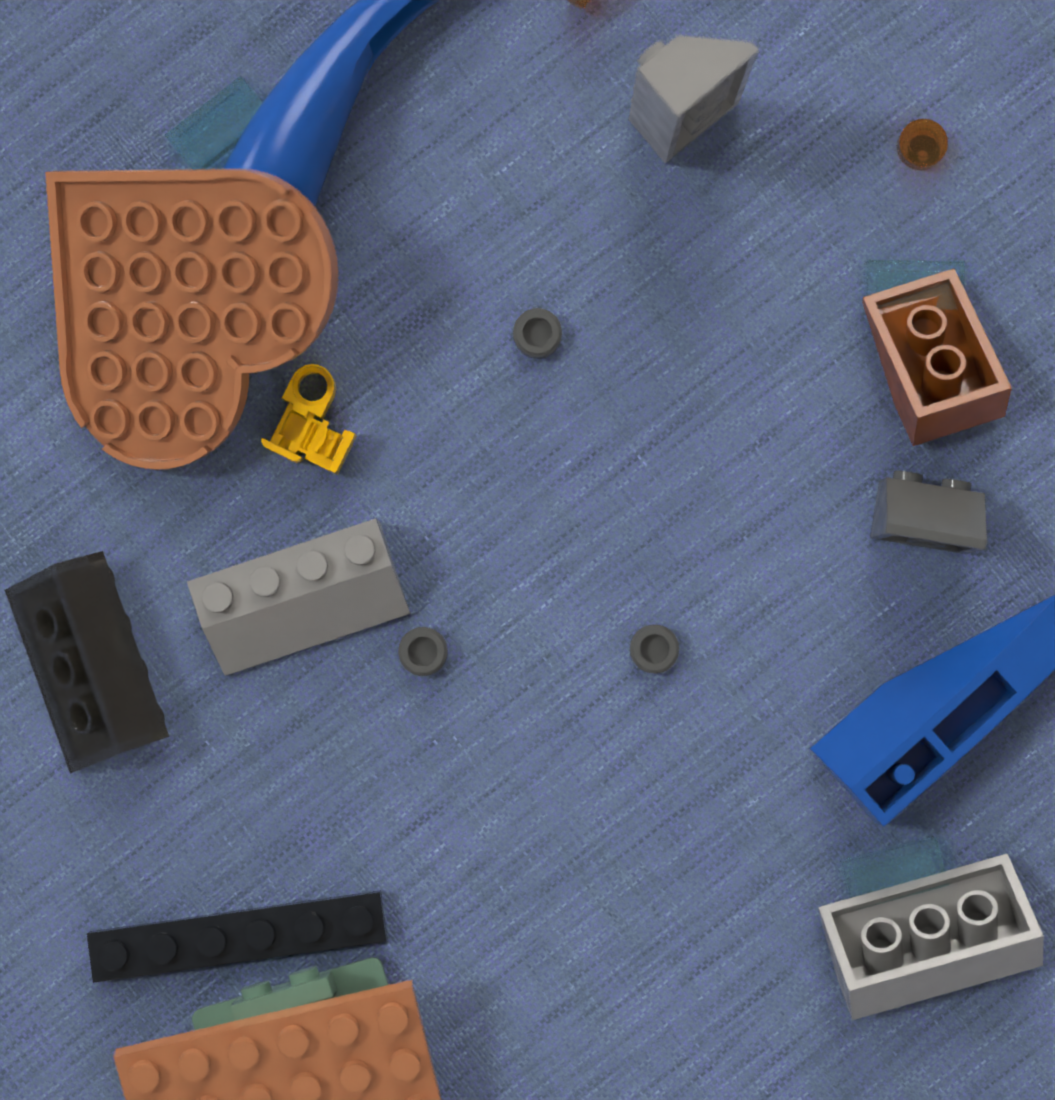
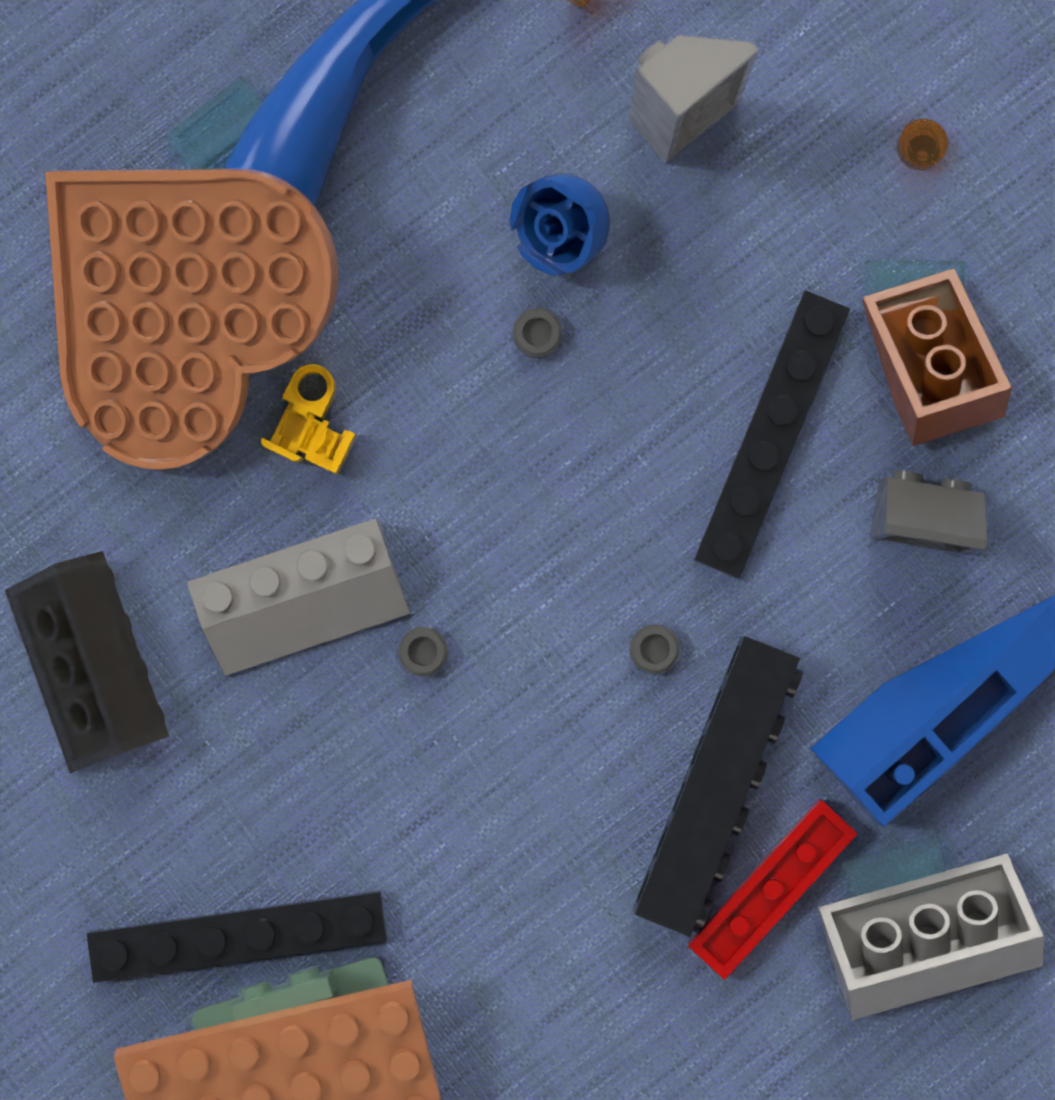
(560, 223): none -> blue cylinder
(716, 786): none -> black brick
(771, 434): none -> black plate
(772, 889): none -> red plate

